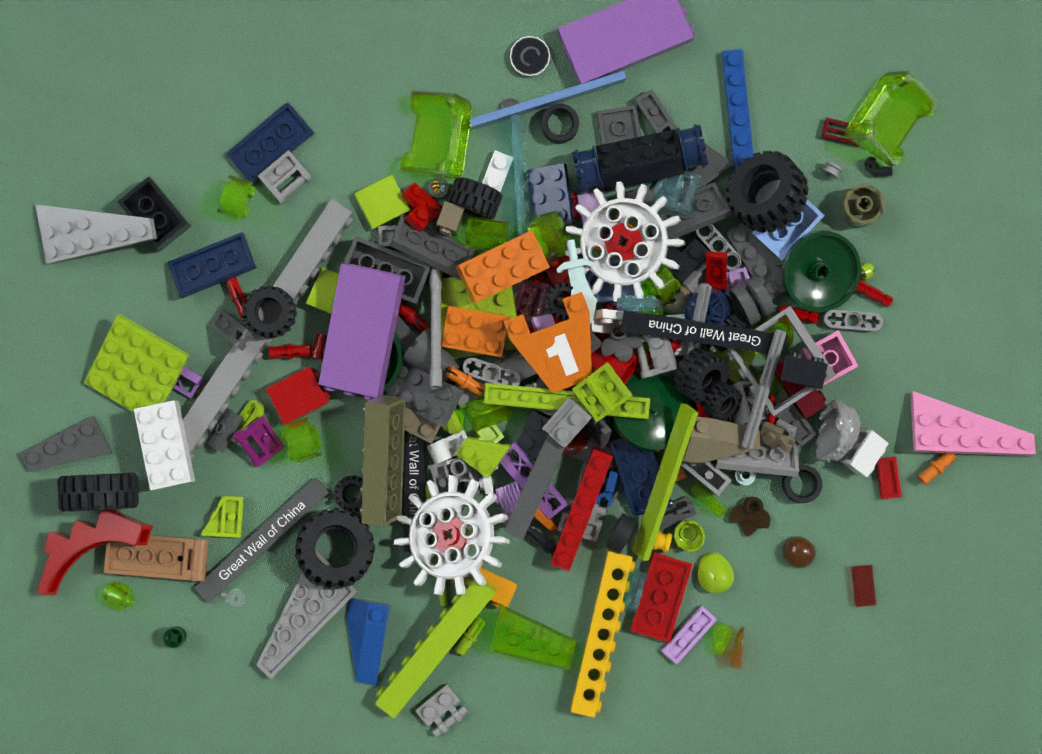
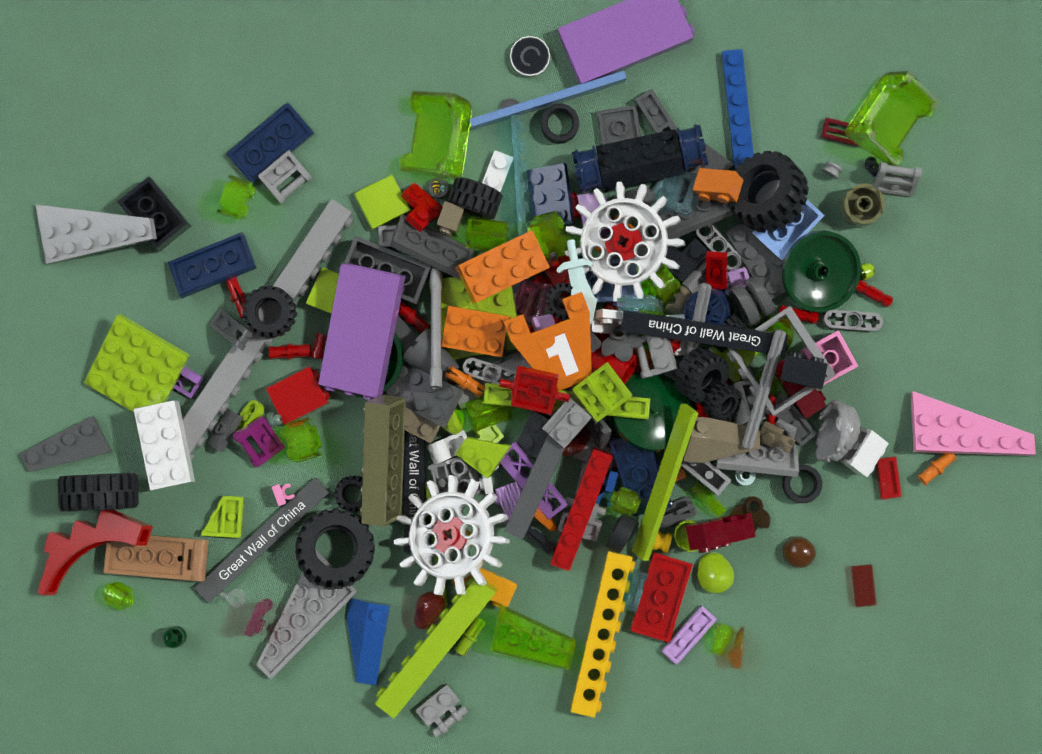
(256, 621): none -> clear pink plate
(274, 419): none -> sand green arm
(280, 494): none -> bright pink tile
(427, 609): none -> clear red hat
(534, 390): none -> red plate
(625, 501): none -> clear neon green head
(717, 185): none -> orange brick
(720, 532): none -> dark red wedge
(897, 184): none -> light grey plate

